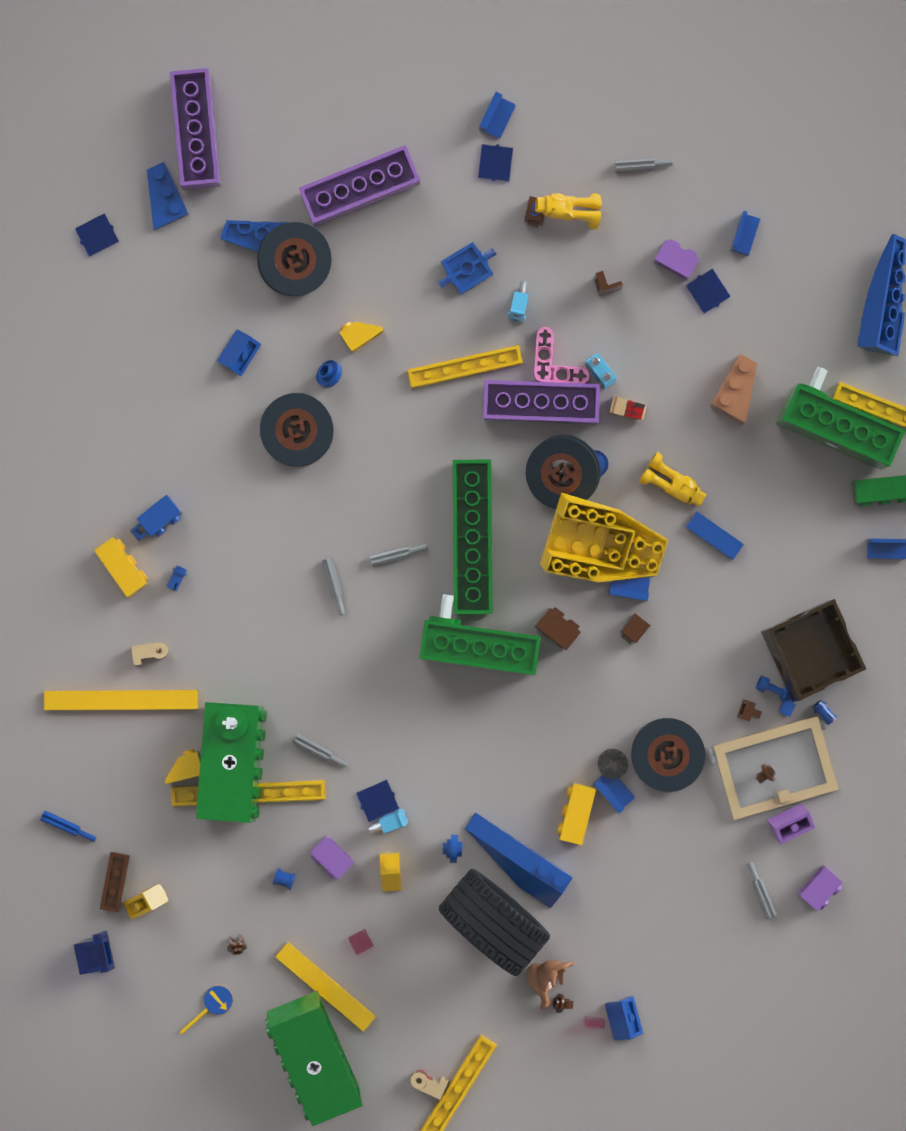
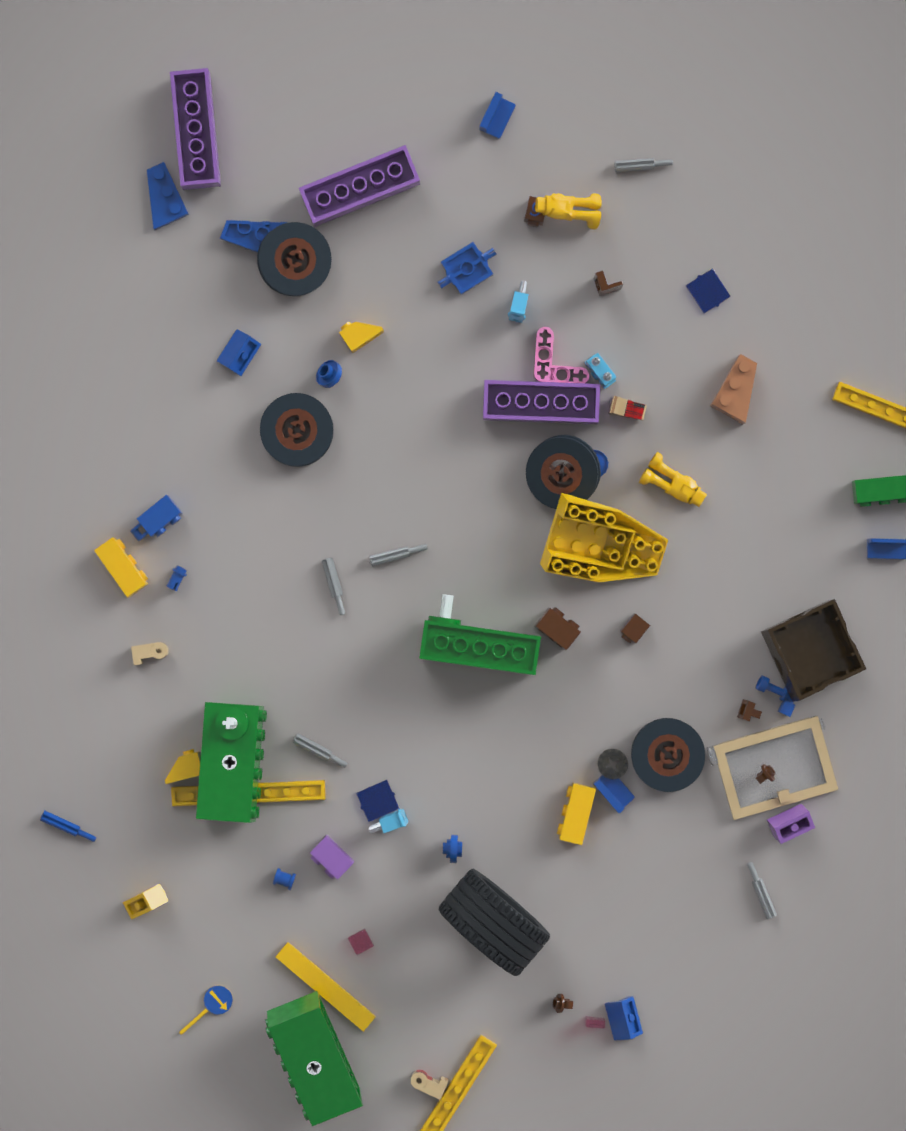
(94, 954): clear blue plate -> none
(97, 234): clear blue piece -> none
(114, 881): reddish brown plate -> none
(120, 699): yellow tile -> none
(236, 947): reddish brown plate -> none
(390, 871): yellow slope -> none
(465, 366): yellow tile -> none
(472, 536): green brick -> none
(495, 162): clear blue piece -> none
(520, 863): blue wedge -> none
(543, 977): nougat piece -> none
(631, 588): blue panel -> none
(676, 259): medium lavender brick -> none
(714, 535): blue tile -> none
(745, 234): blue panel -> none
(820, 888): medium lavender brick -> none
(825, 713): blue pin -> none
(839, 426): green piece -> none
(882, 313): blue wedge -> none

